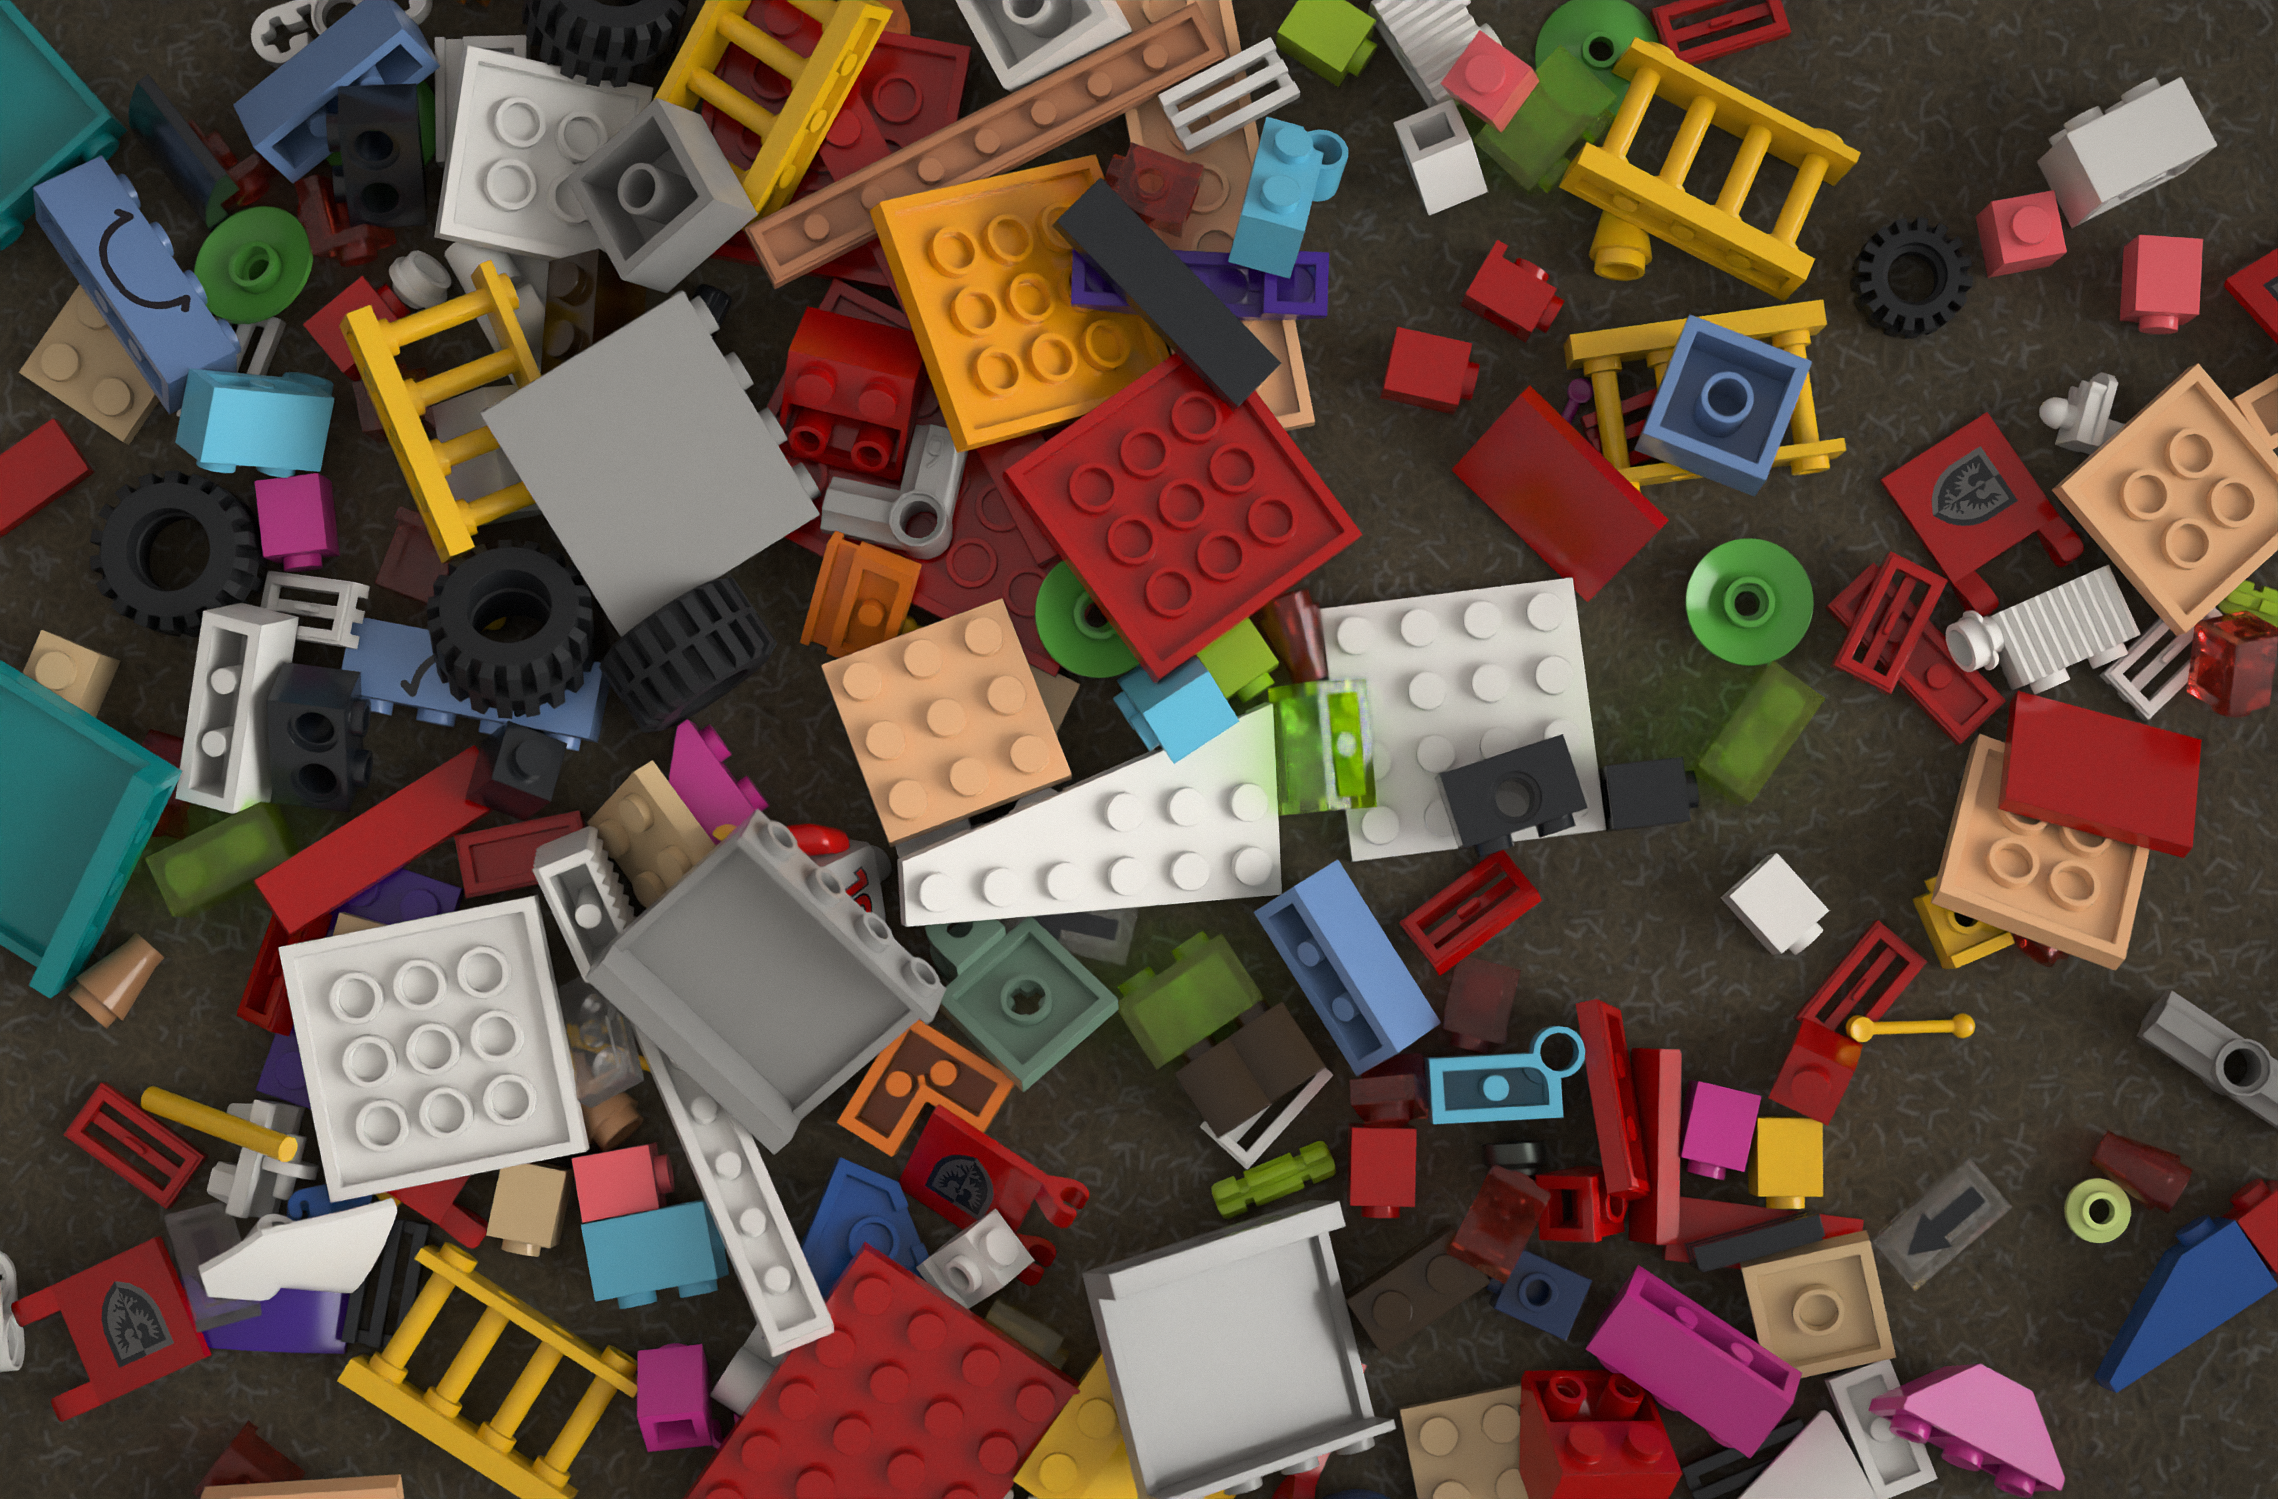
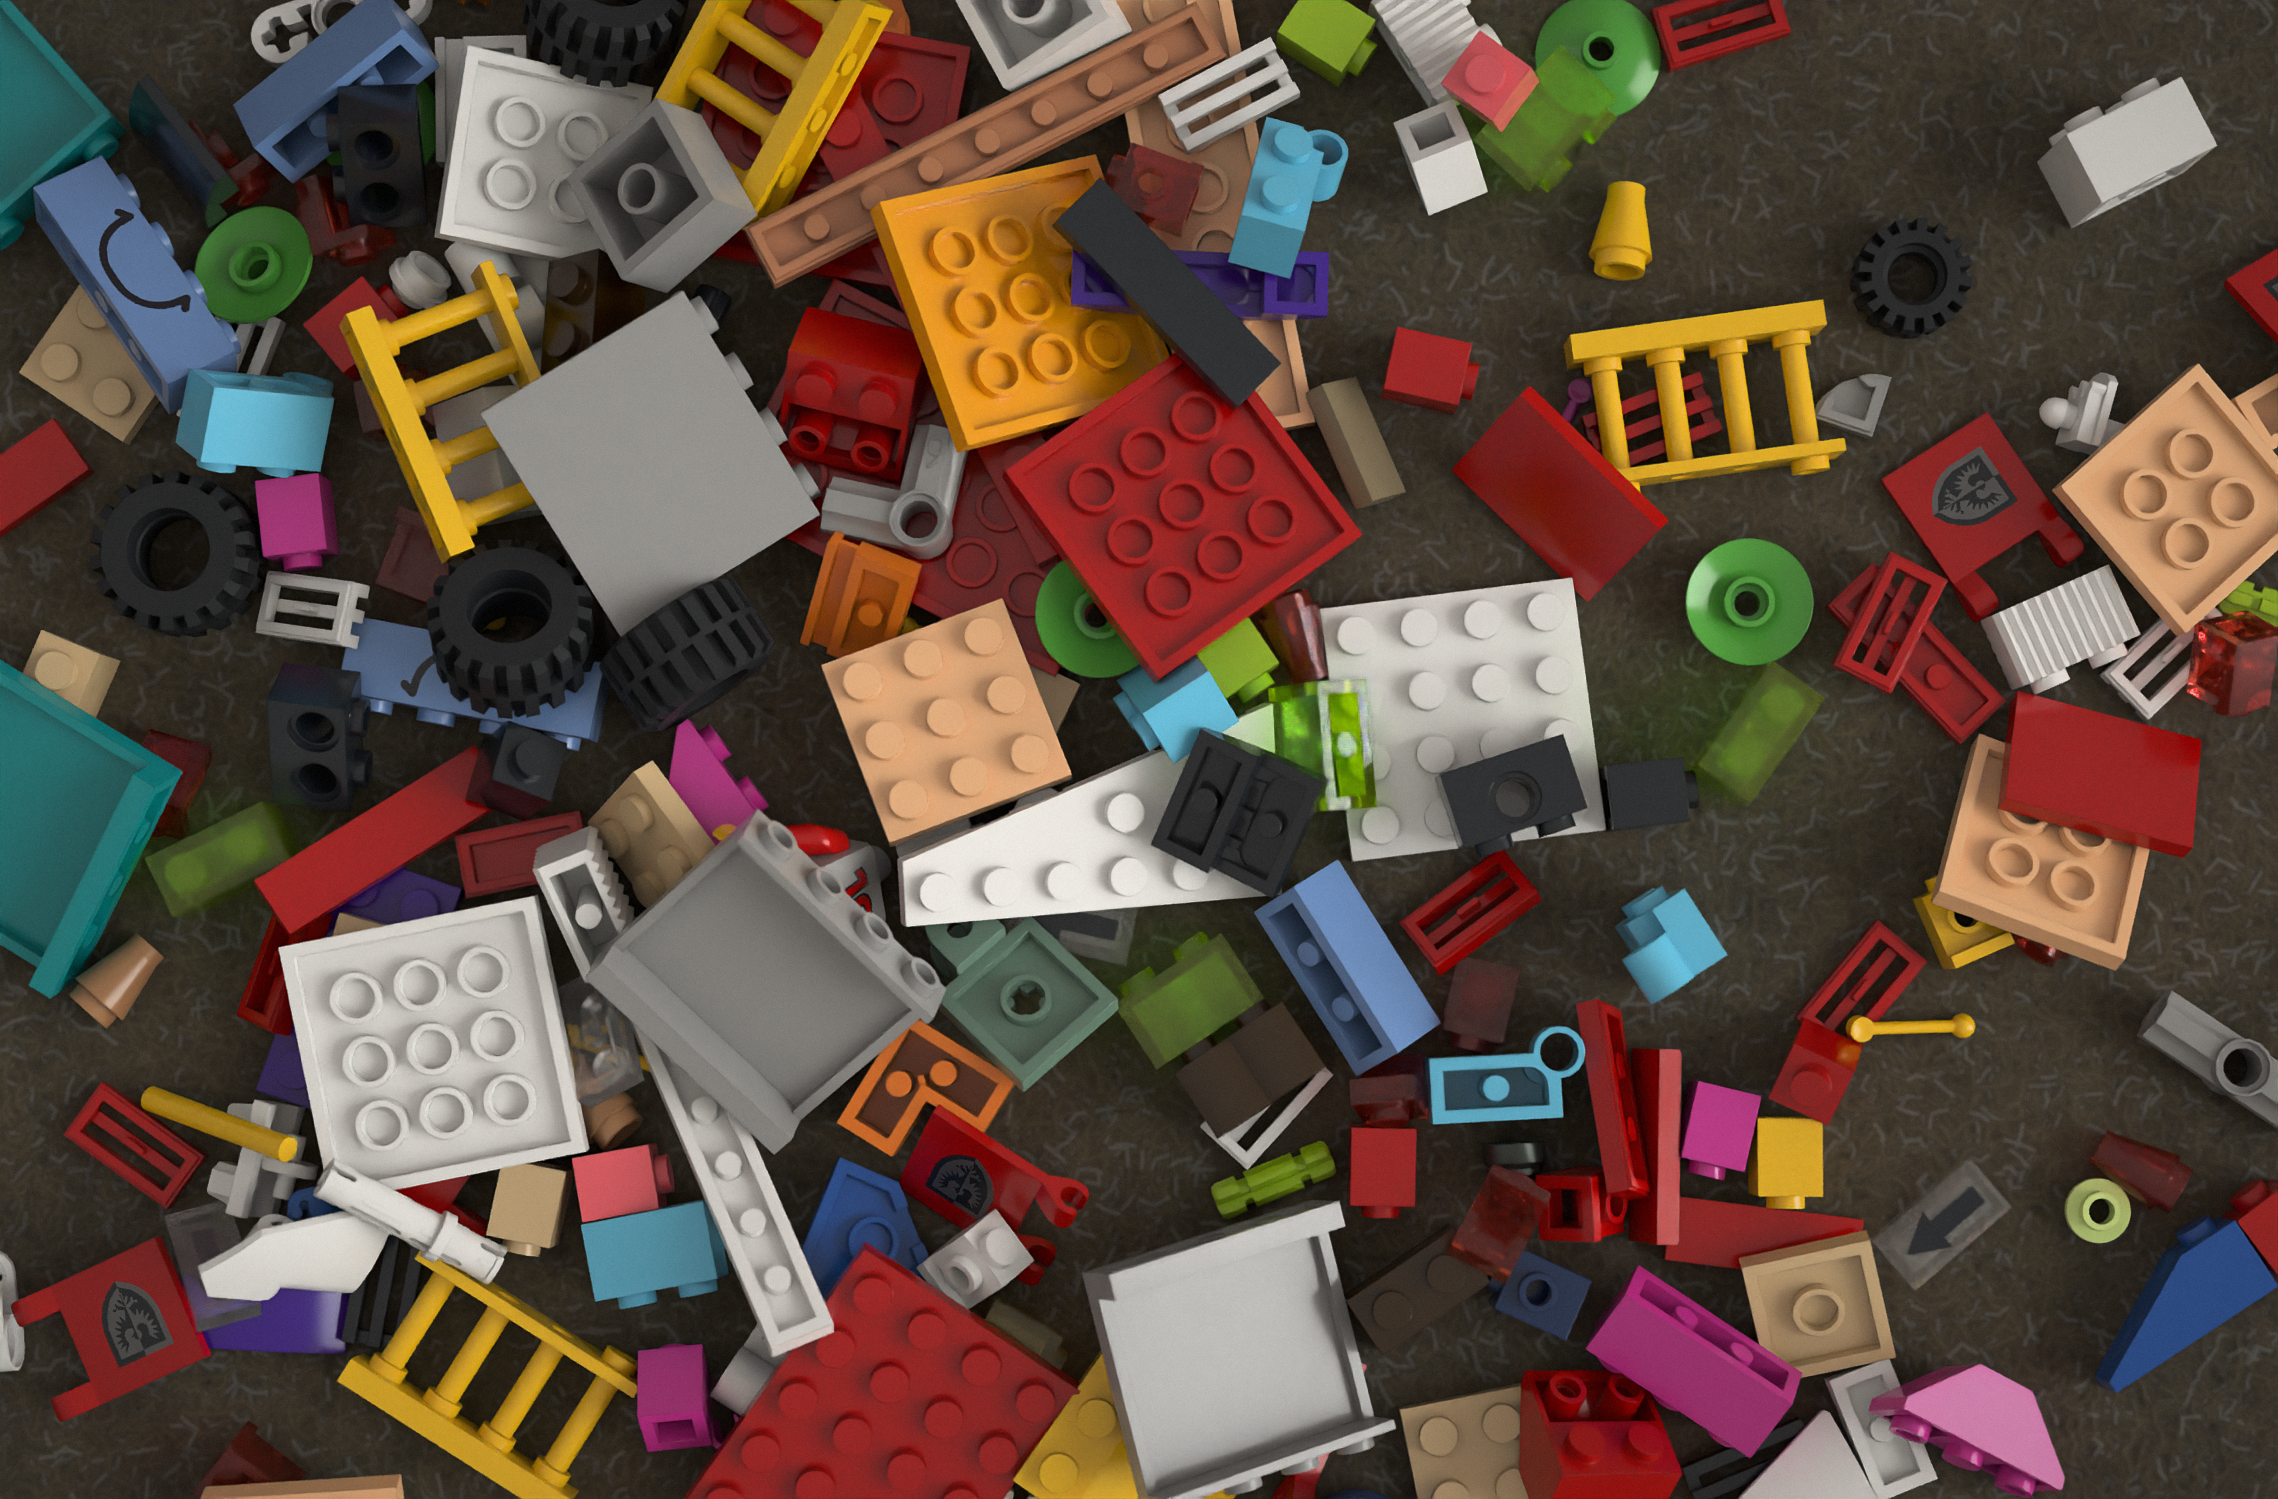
(227, 719): white brick -> none
(433, 1233): none -> white pin
(1239, 811): none -> black slope
(1355, 442): none -> dark tan tile
(1512, 295): red brick -> none
(1666, 941): none -> medium azure hinge
(1688, 223): yellow fence -> none
(1723, 405): medium blue brick -> none
(1755, 1240): black tile -> none
(1777, 906): white brick -> none
(1854, 404): none -> light grey tile
(1974, 642): white plate -> none
(2021, 233): coral brick -> none
(2161, 282): coral brick -> none

